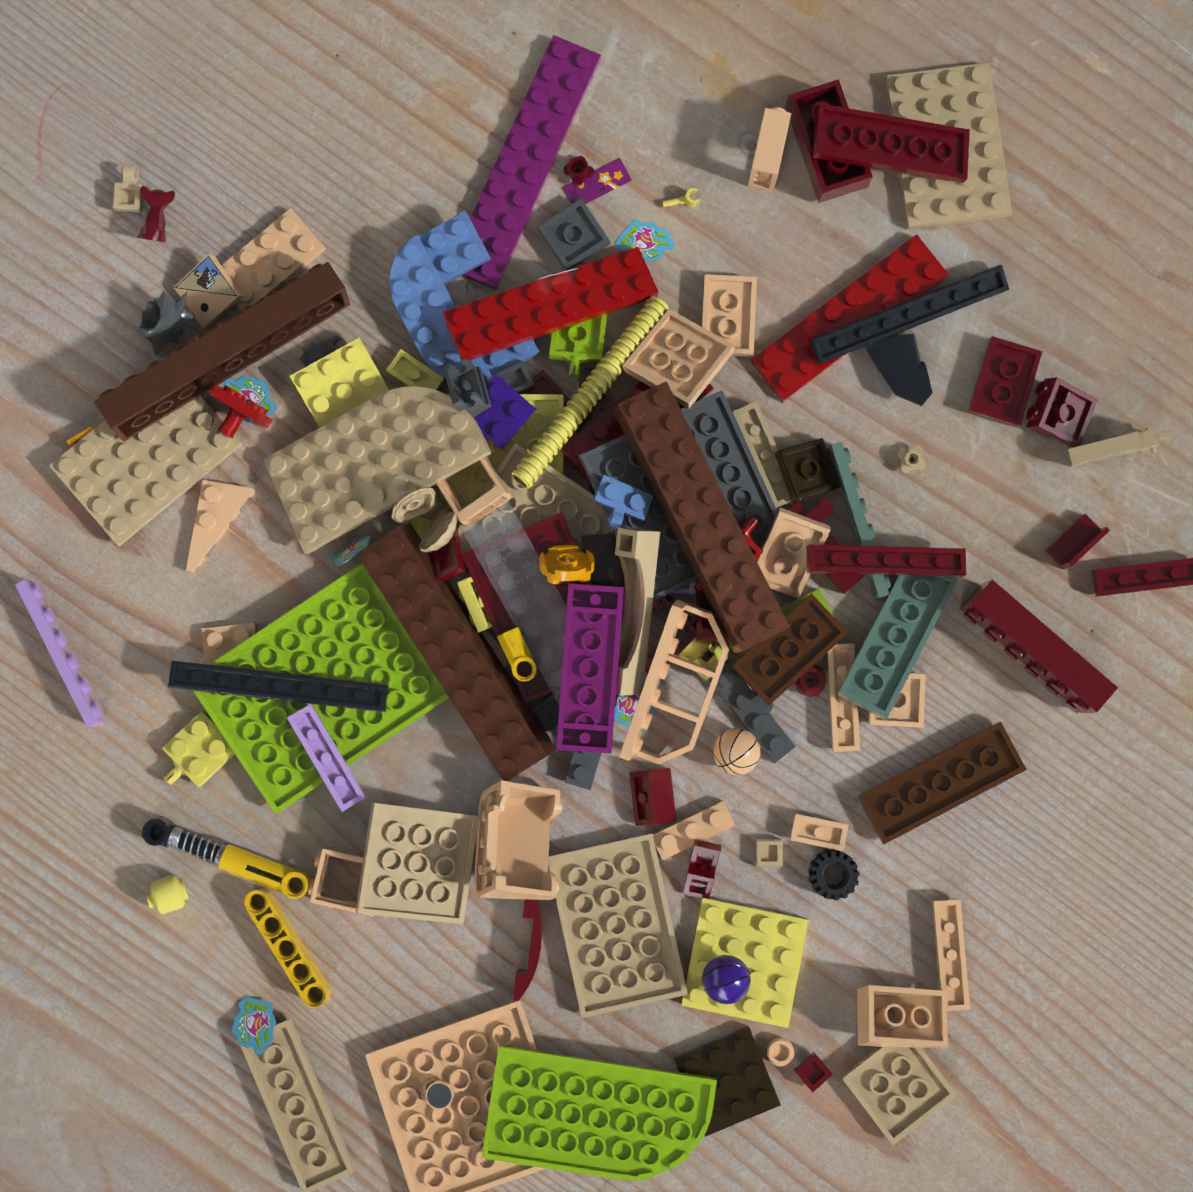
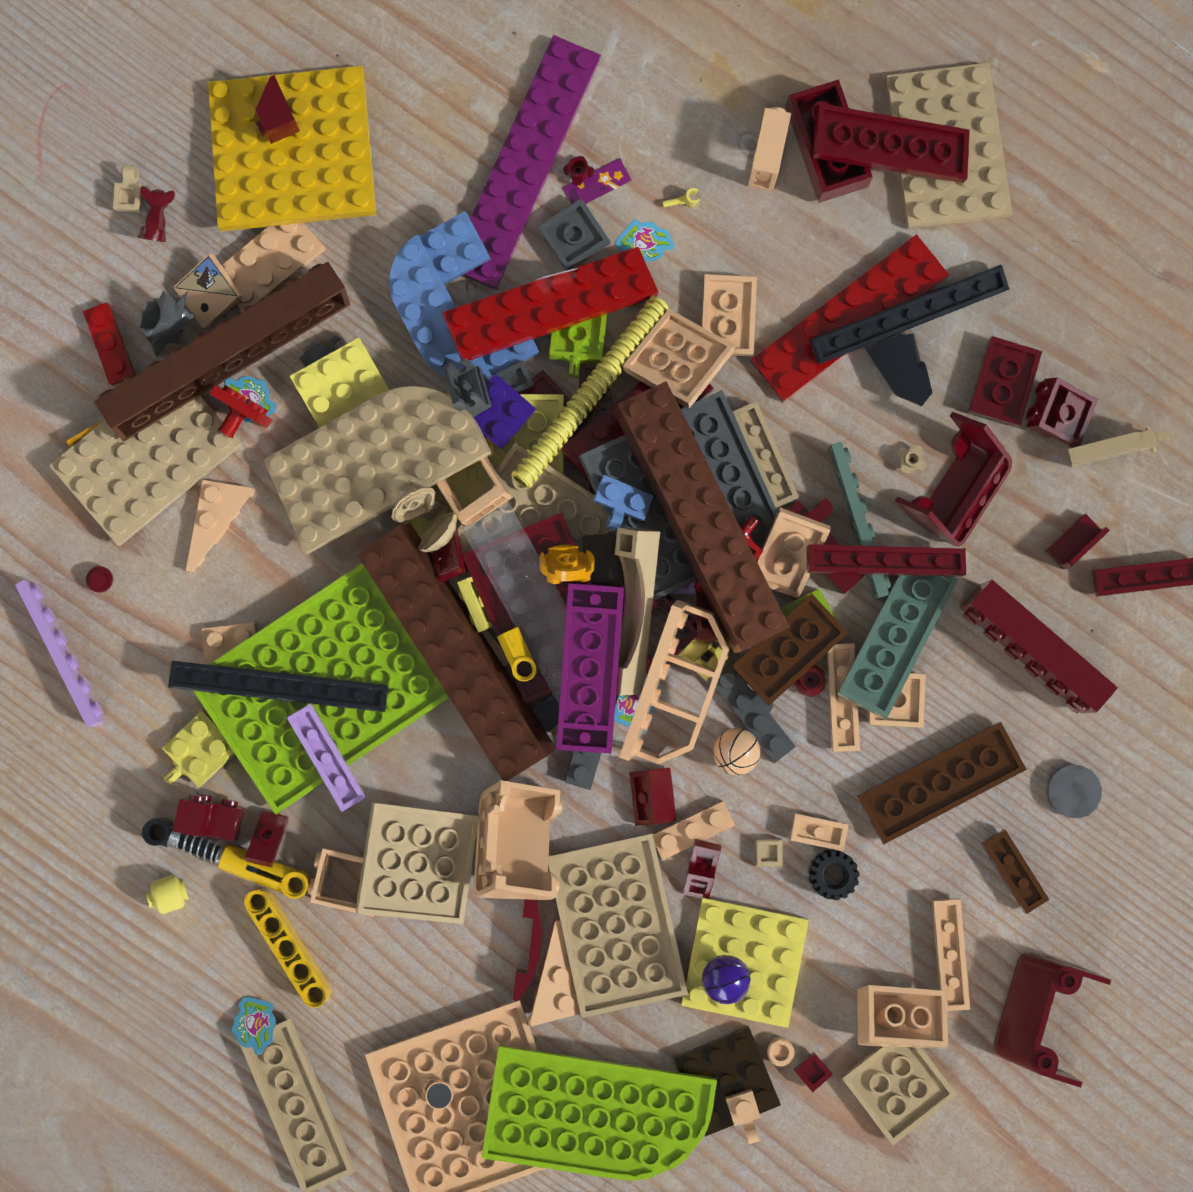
(99, 579): none -> dark red plate
(109, 343): none -> red plate
(203, 817): none -> dark red brick
(266, 839): none -> dark red plate
(274, 113): none -> dark red slope
(306, 176): none -> yellow plate
(350, 549): sticker -> none
(413, 372): light yellow plate -> none
(556, 991): none -> light nougat wing
(744, 1111): none -> light nougat plate
(807, 470): dark brown tile -> none
(966, 487): none -> dark red windscreen
(1015, 871): none -> reddish brown plate
(1028, 1010): none -> dark red windscreen
(1074, 791): none -> flat silver tile

